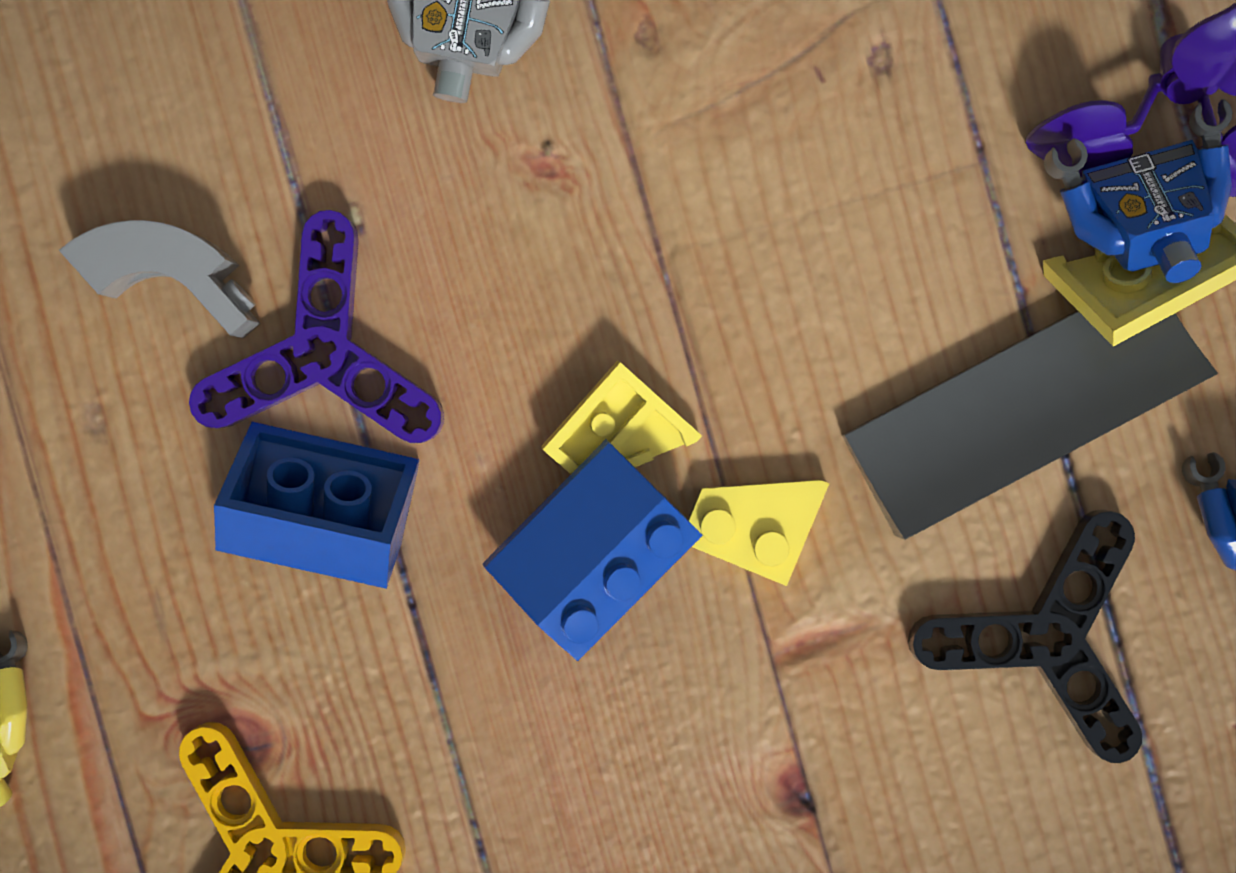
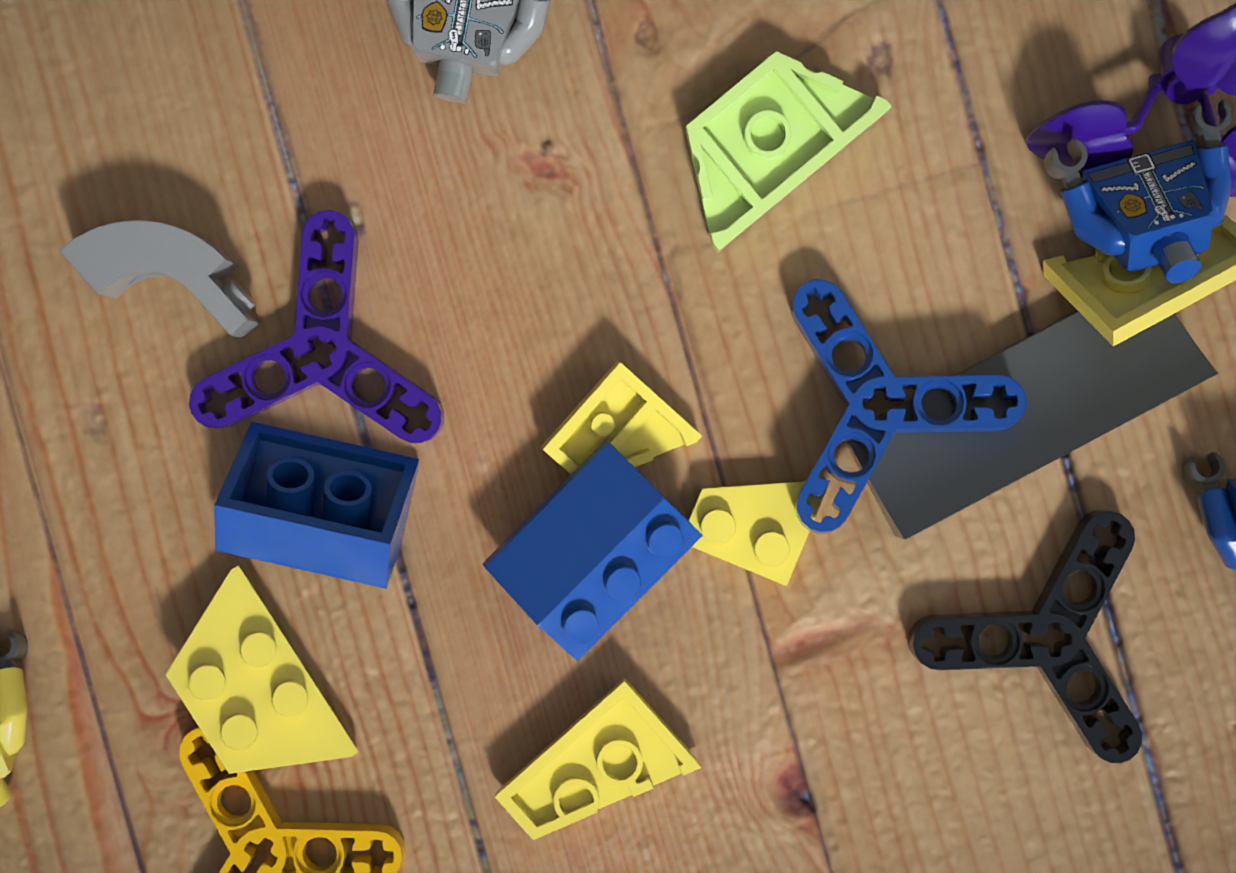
(253, 688): none -> light yellow wing
(599, 759): none -> light yellow wing
(770, 139): none -> yellowish green wing
(859, 387): none -> blue piece

